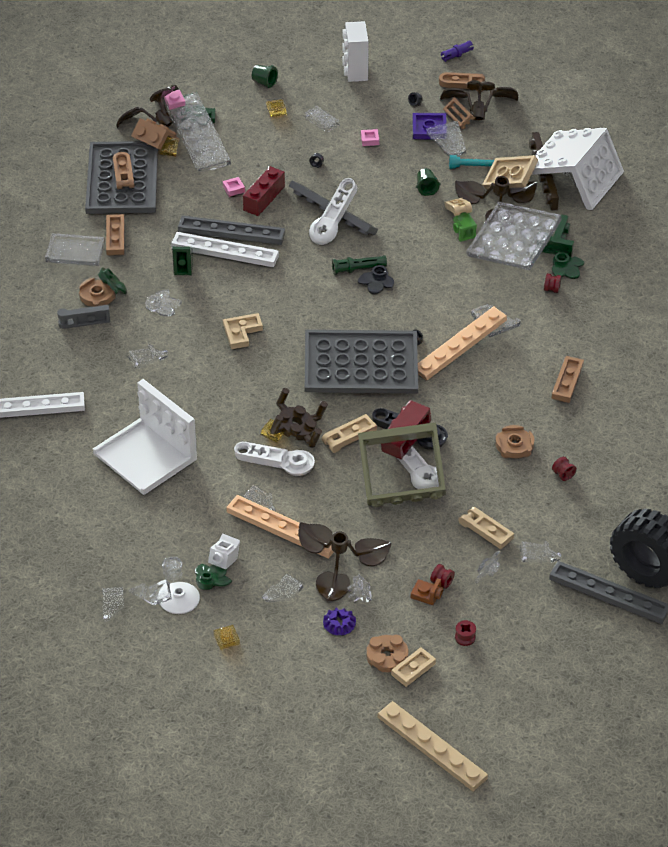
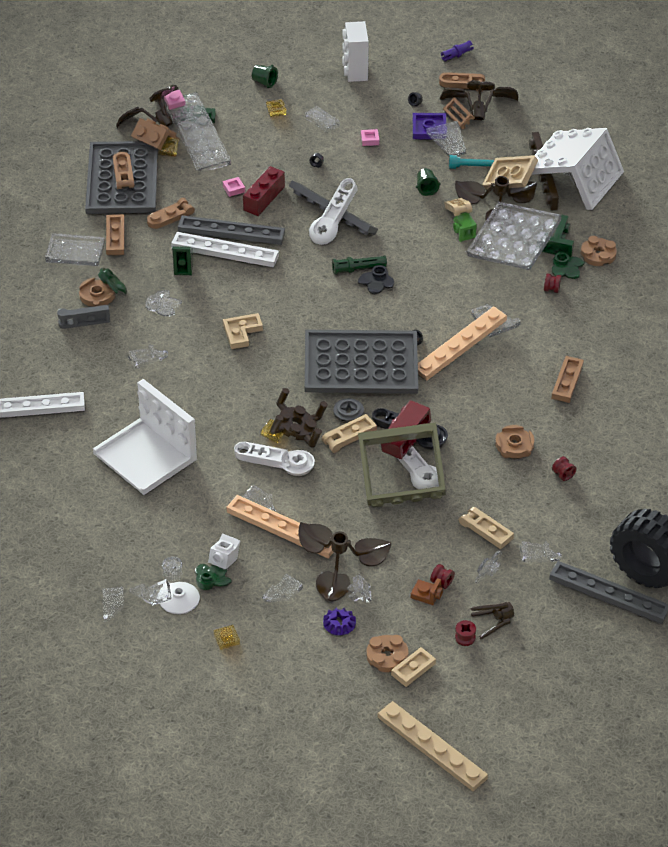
(170, 214): none -> medium nougat plate
(342, 406): none -> dark grey gear
(501, 612): none -> dark brown plant
(594, 244): none -> medium nougat plate

